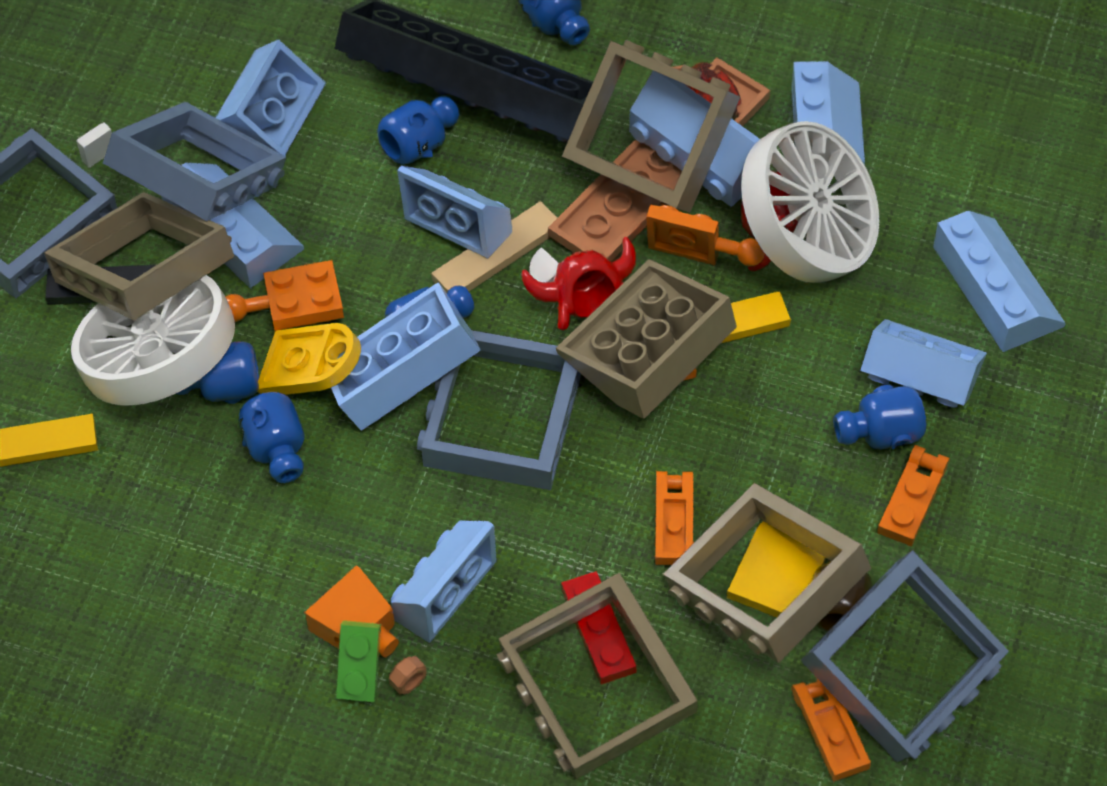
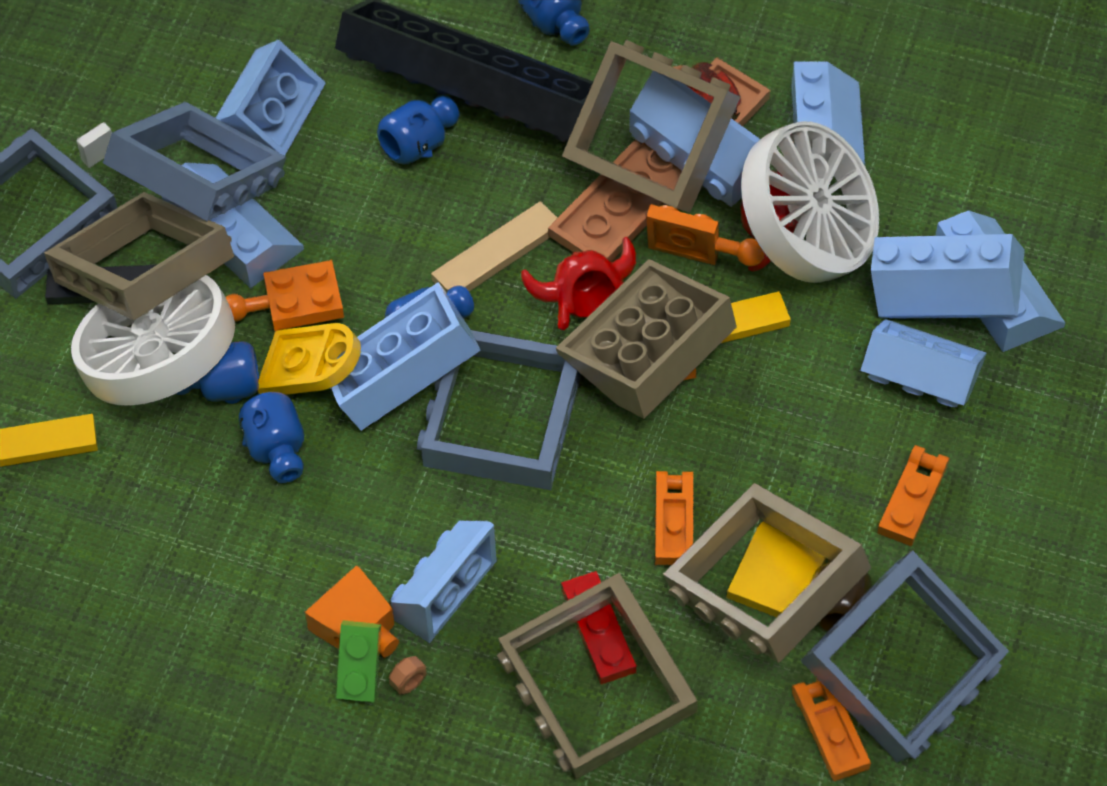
(453, 211): light blue slope -> none
(543, 266): white tile -> none
(884, 419): blue piece -> none
(947, 276): none -> light blue slope

